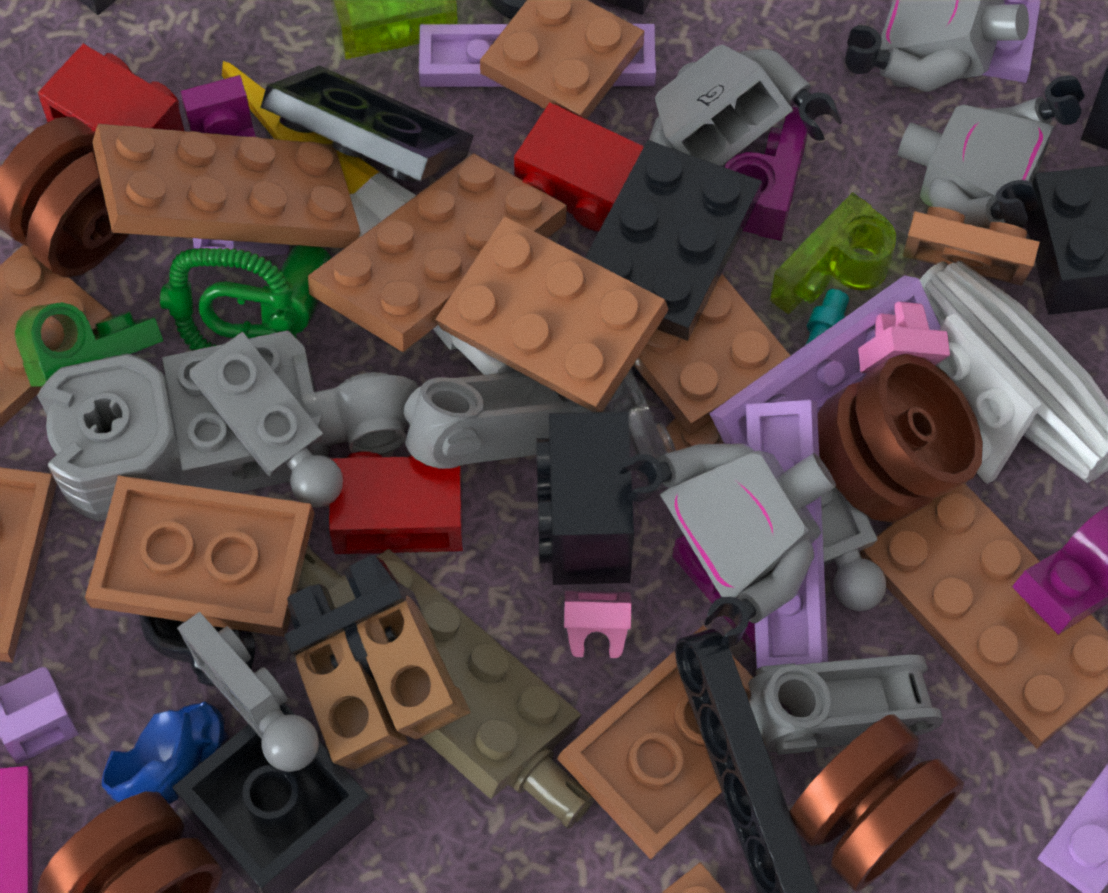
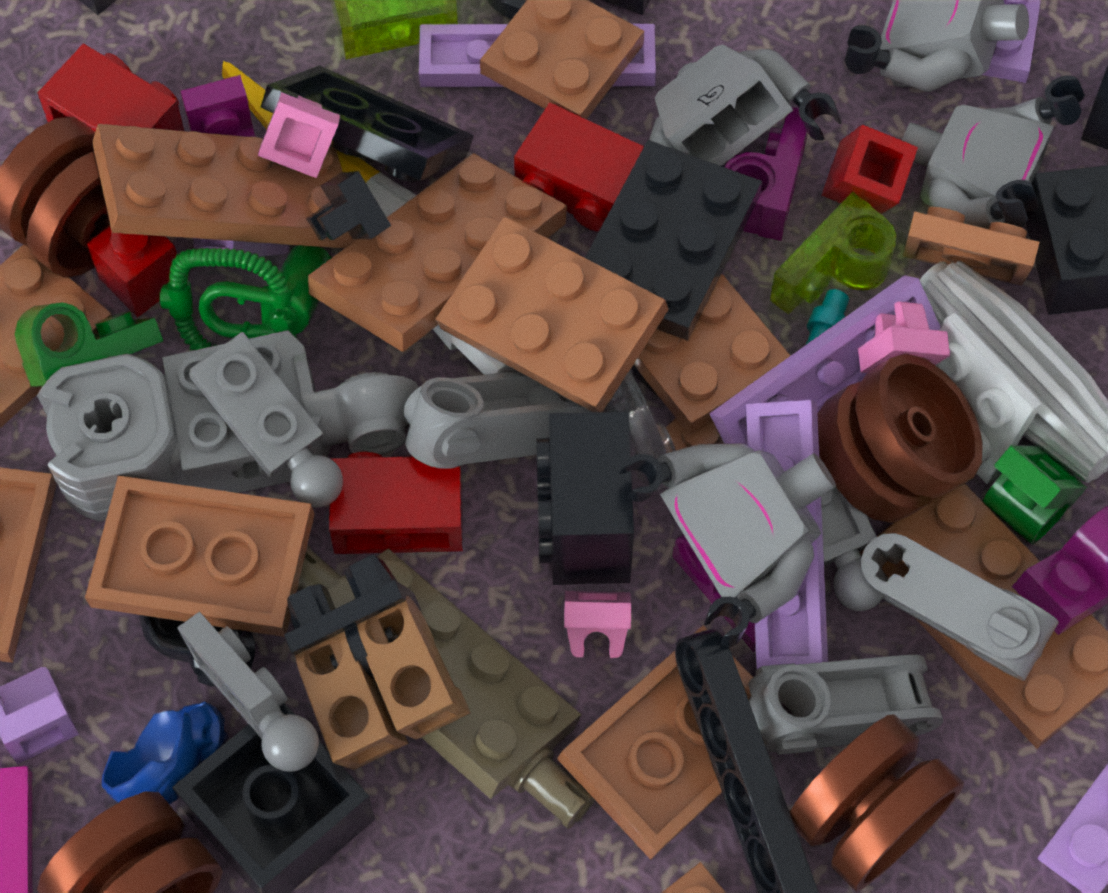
(133, 266): none -> red brick
(299, 134): none -> bright pink tile
(350, 209): none -> black tile
(871, 167): none -> red brick
(959, 604): none -> light grey piece
(1032, 491): none -> green plate

